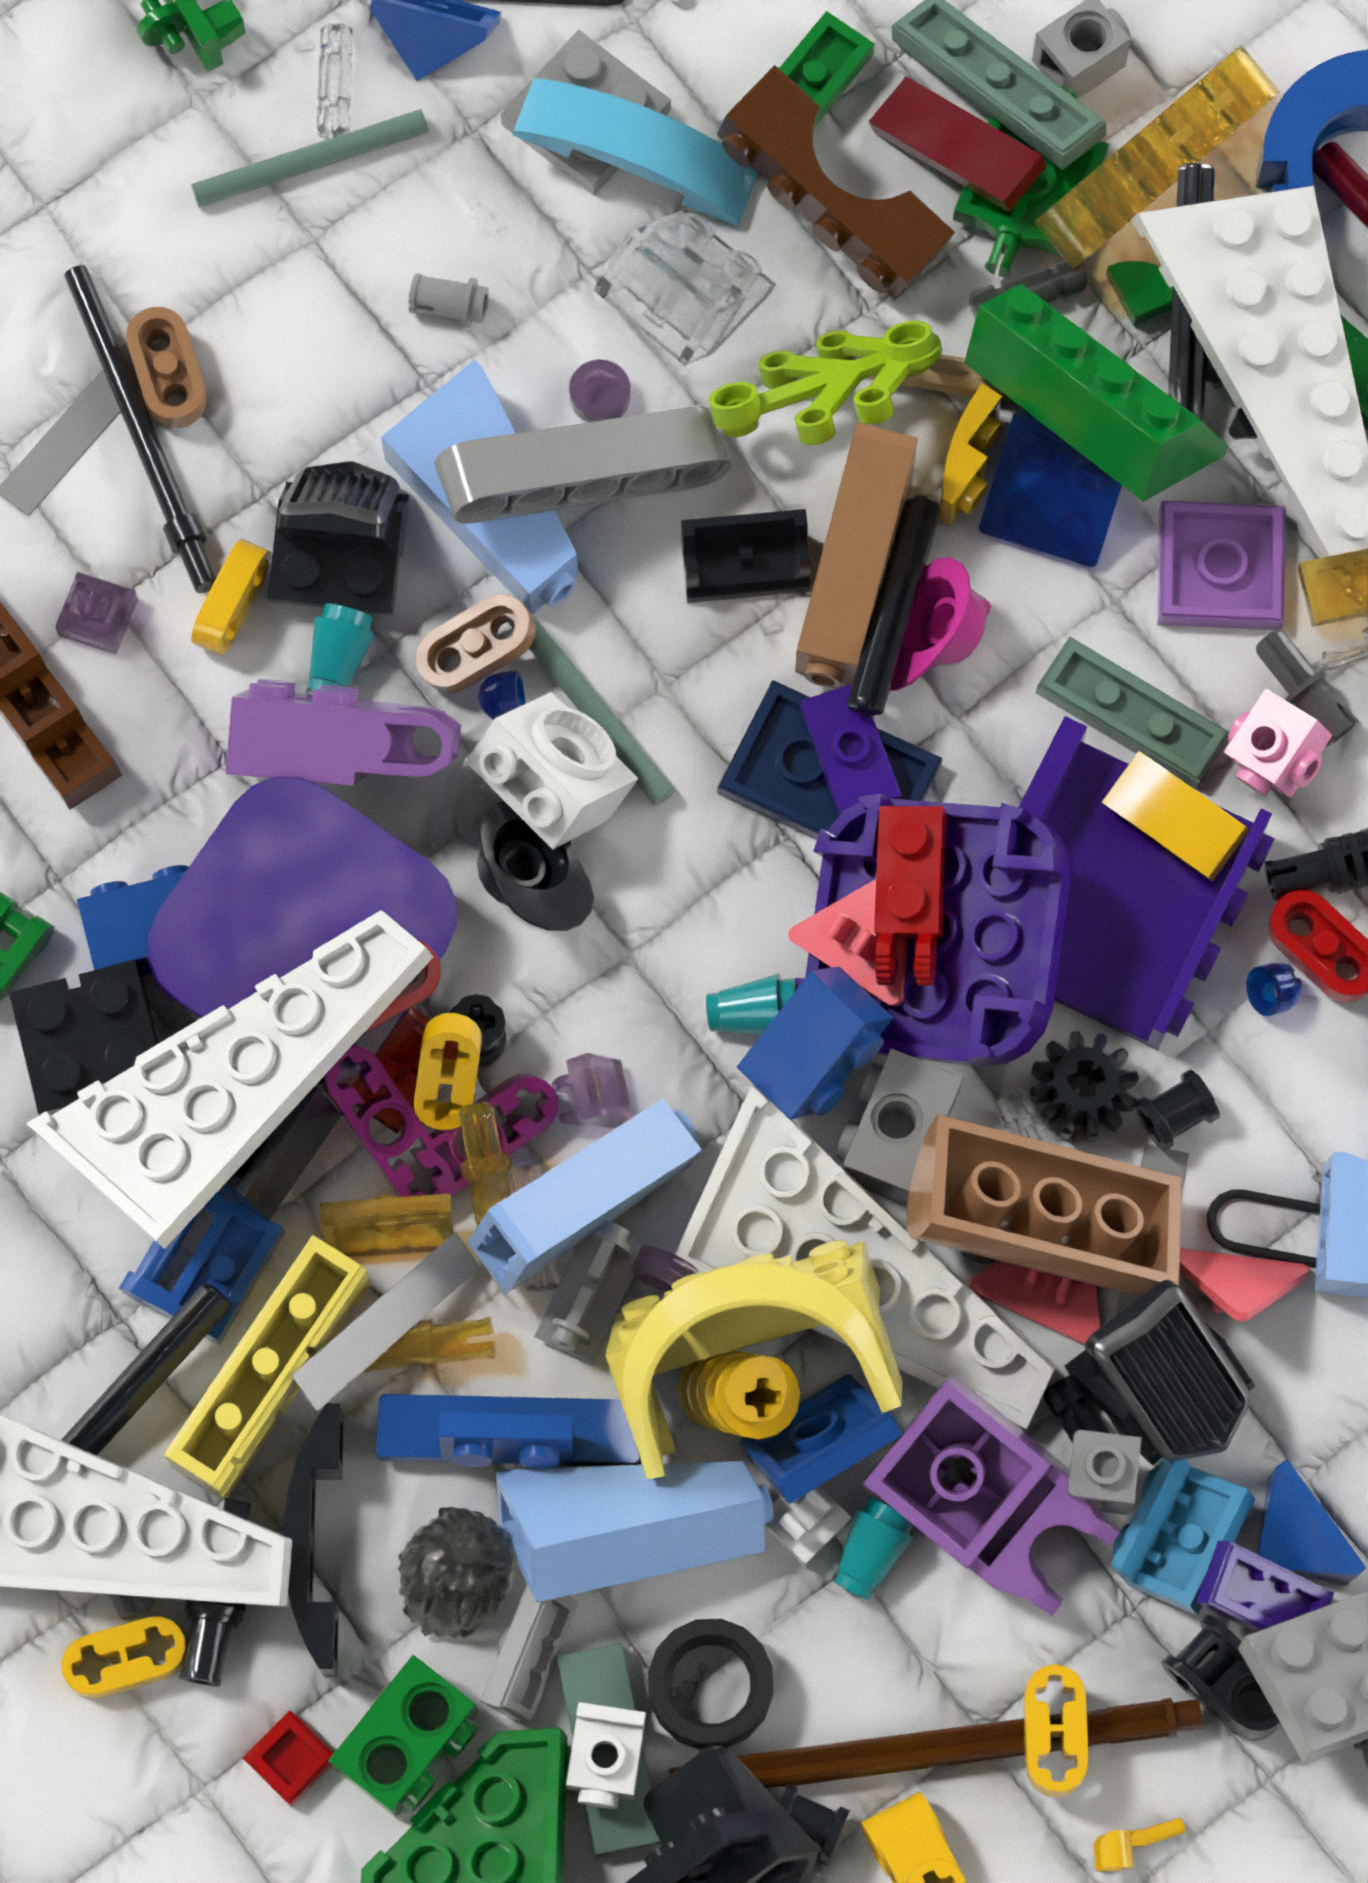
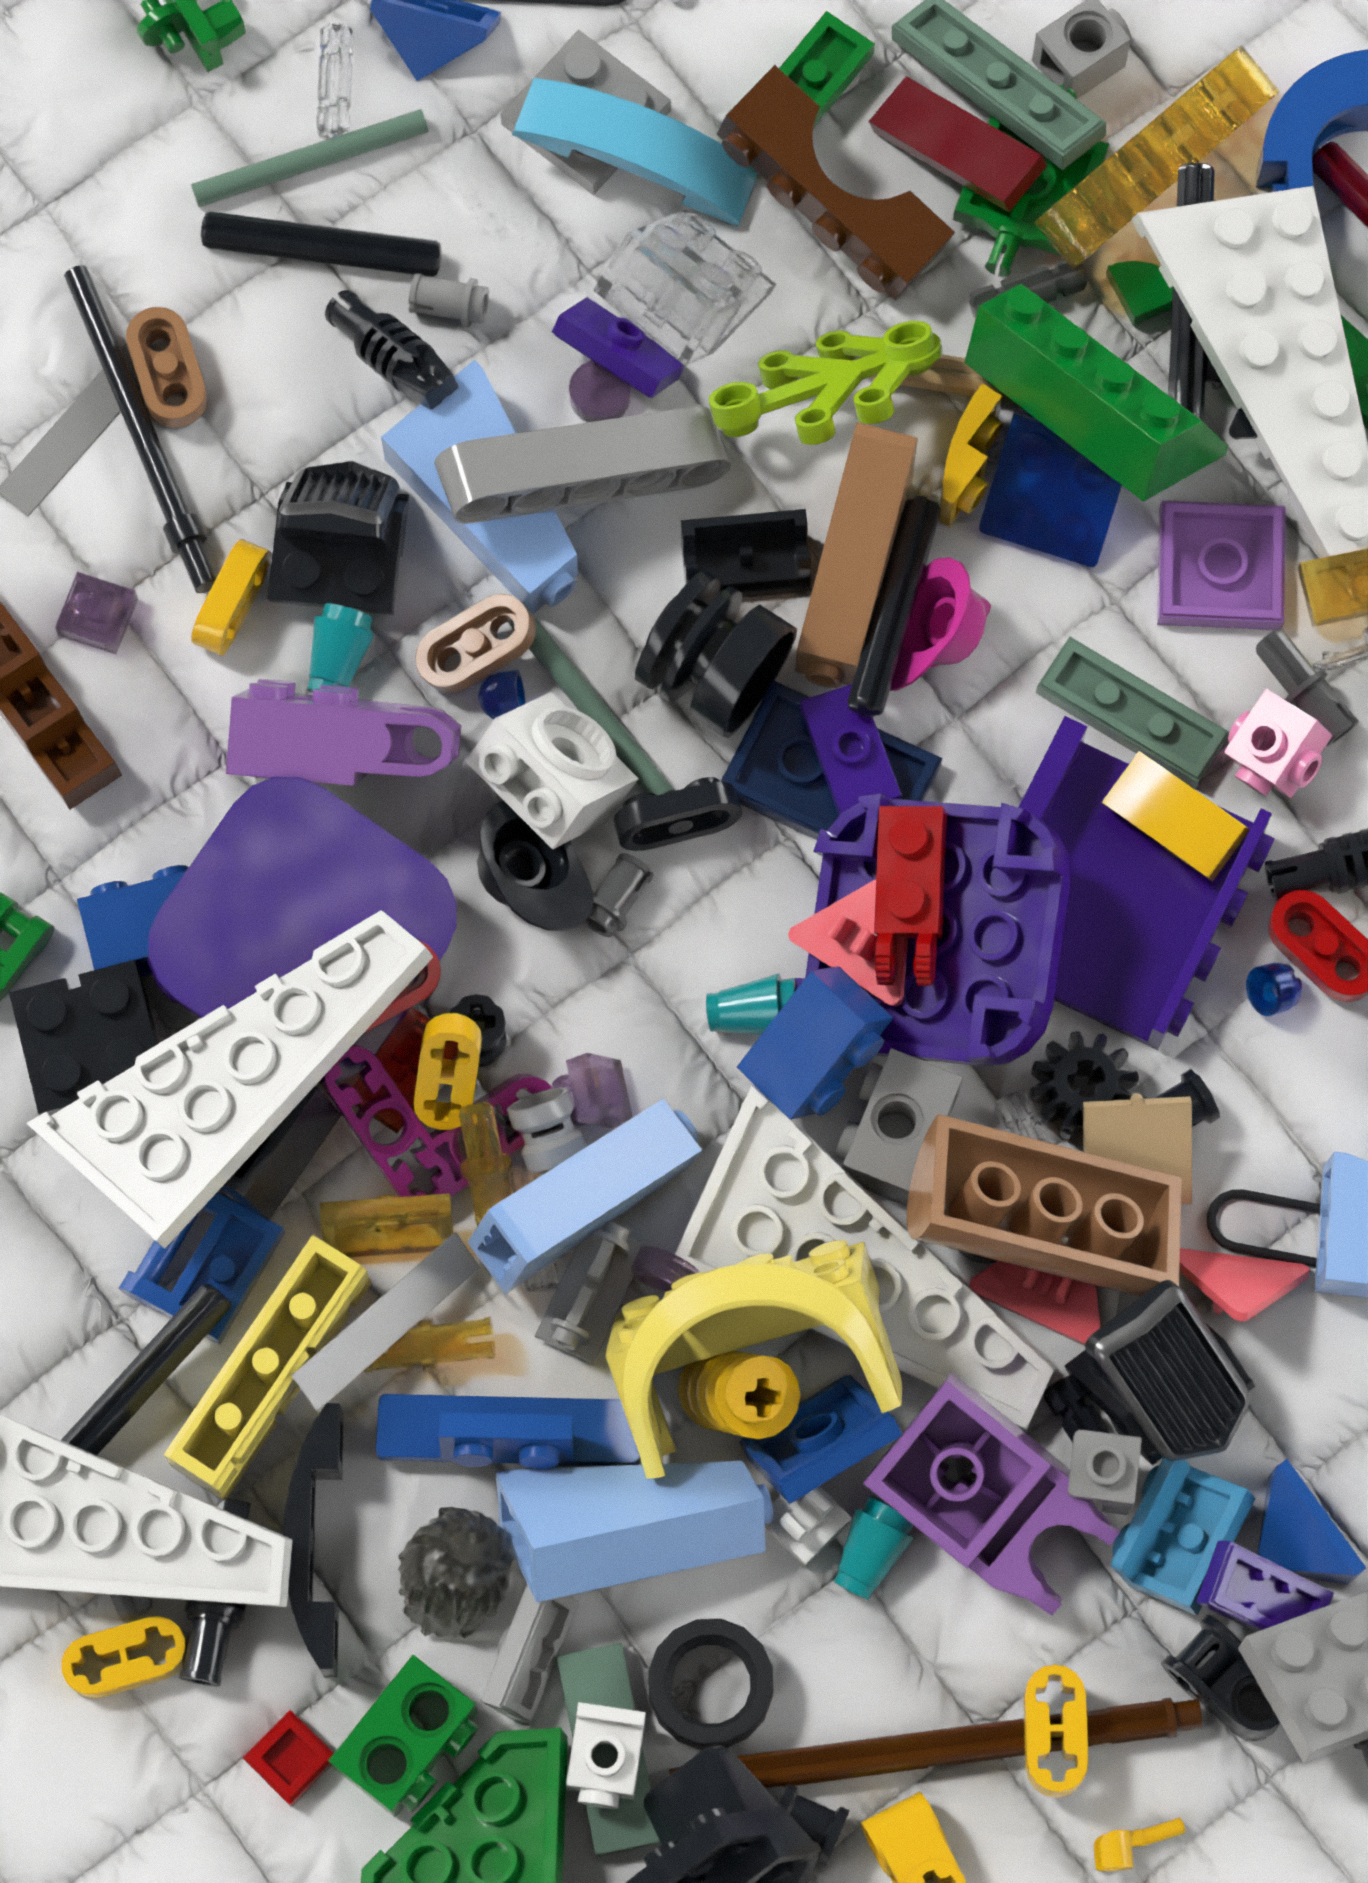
(321, 244): none -> black axle
(392, 350): none -> black hinge
(546, 1128): none -> light grey wheel
(618, 347): none -> dark purple plate
(618, 895): none -> dark grey pin
(677, 816): none -> black plate
(705, 647): none -> black wheel
(1144, 1134): none -> tan piece

